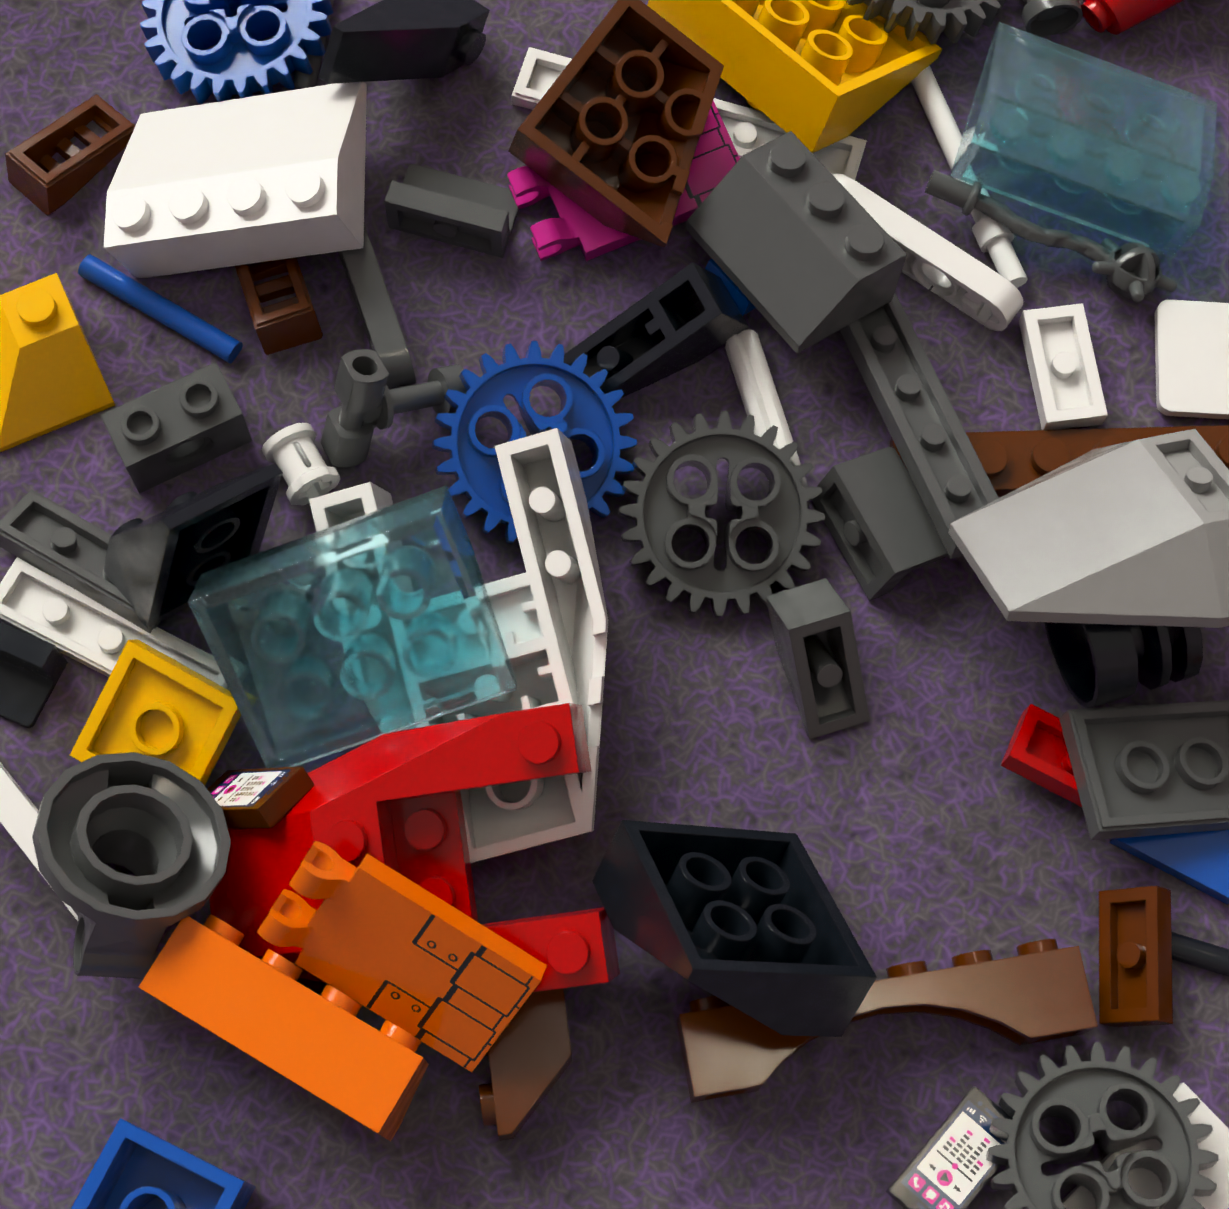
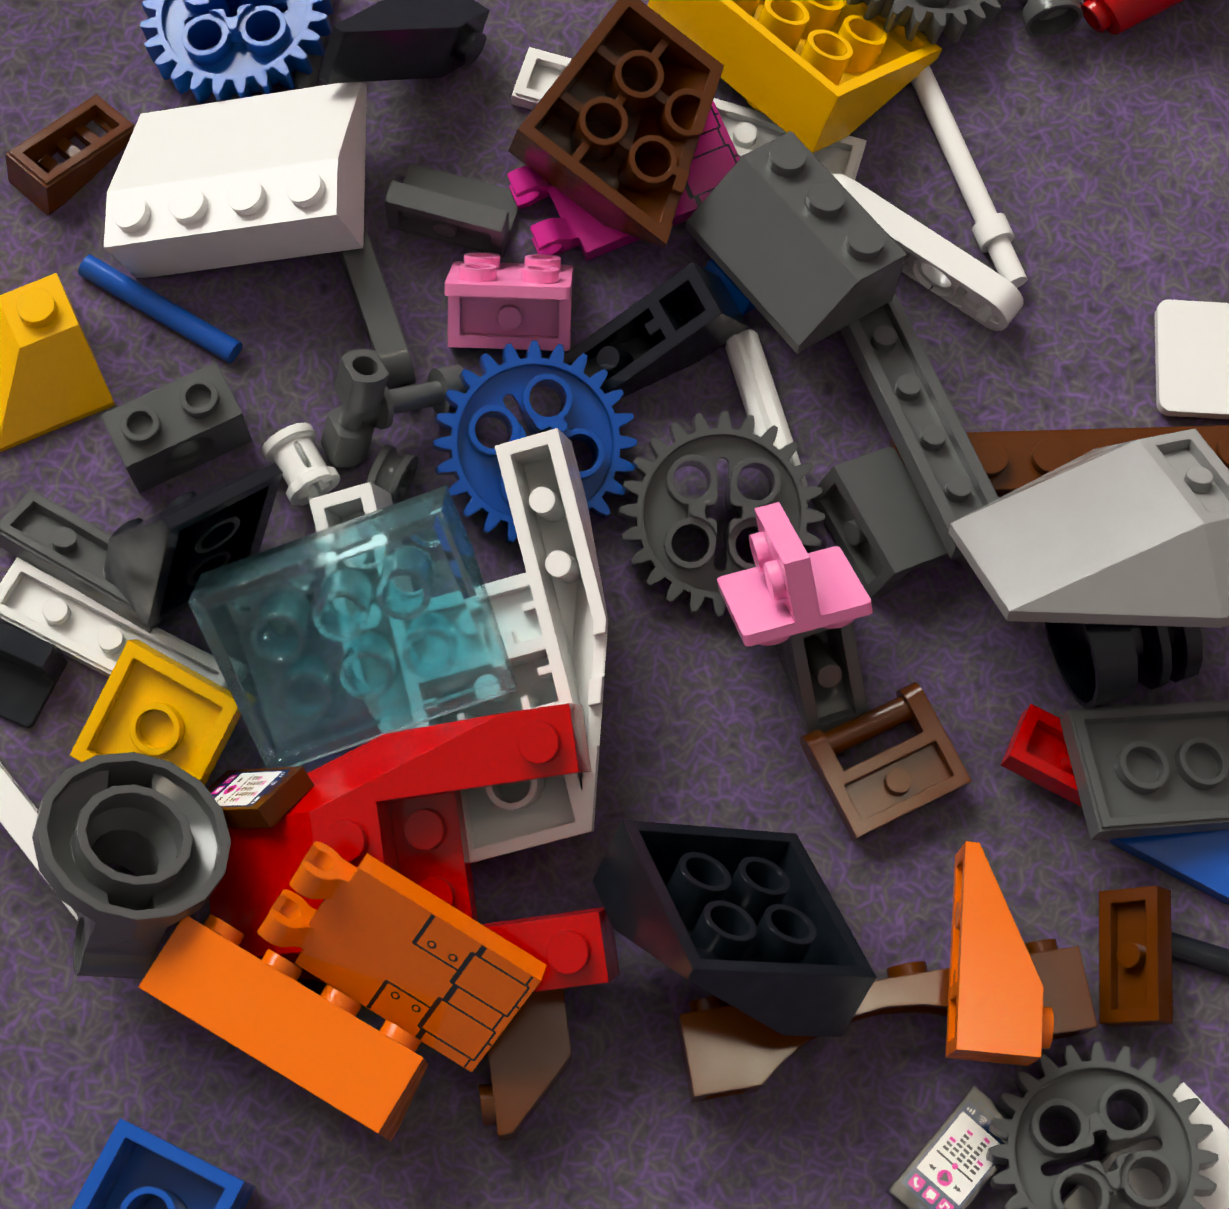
(284, 322): reddish brown slope -> none
(393, 472): none -> dark grey bush
(509, 302): none -> bright pink bracket
(790, 587): none -> bright pink bracket
(895, 779): none -> reddish brown plate
(992, 981): none -> orange slope
(1062, 367): white plate -> none
(1089, 141): clear light blue slope -> none
(1130, 269): dark grey piece -> none

